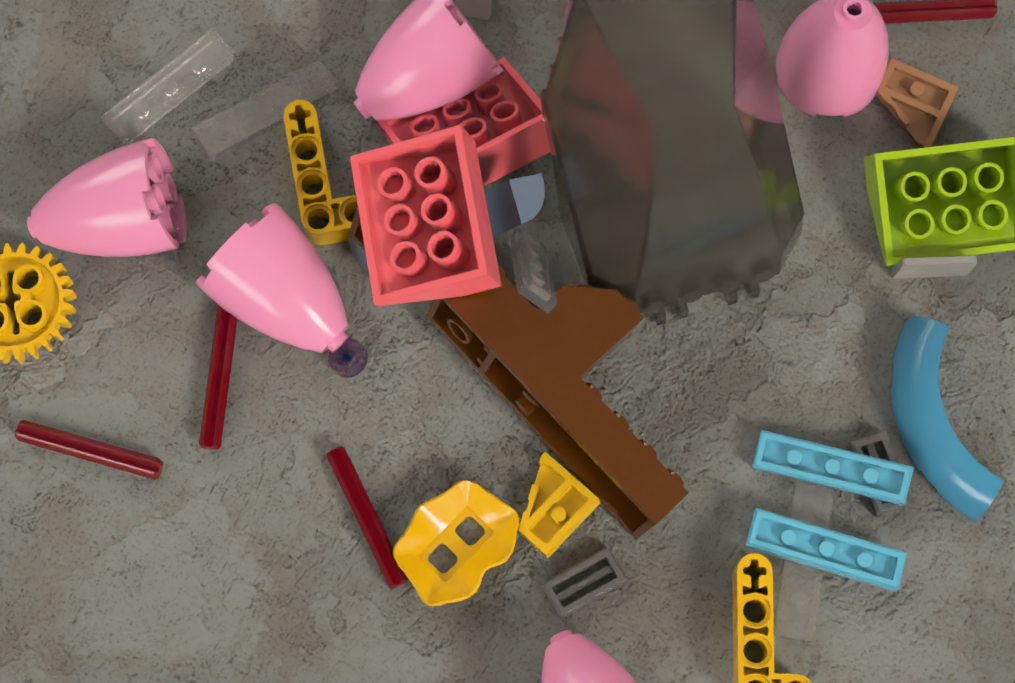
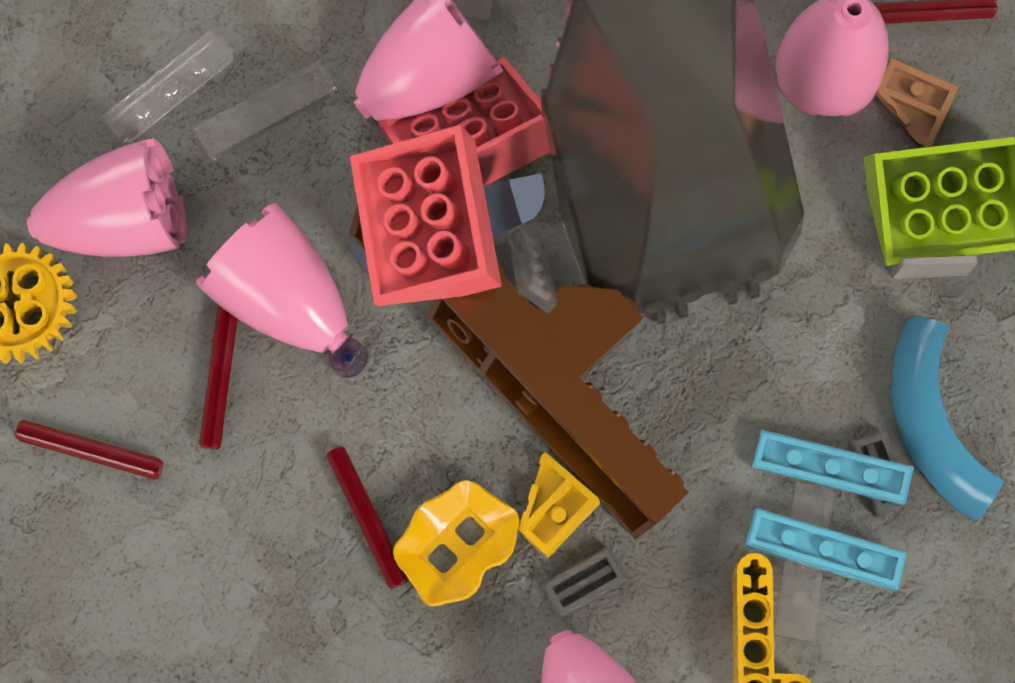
(315, 172): yellow beam -> none

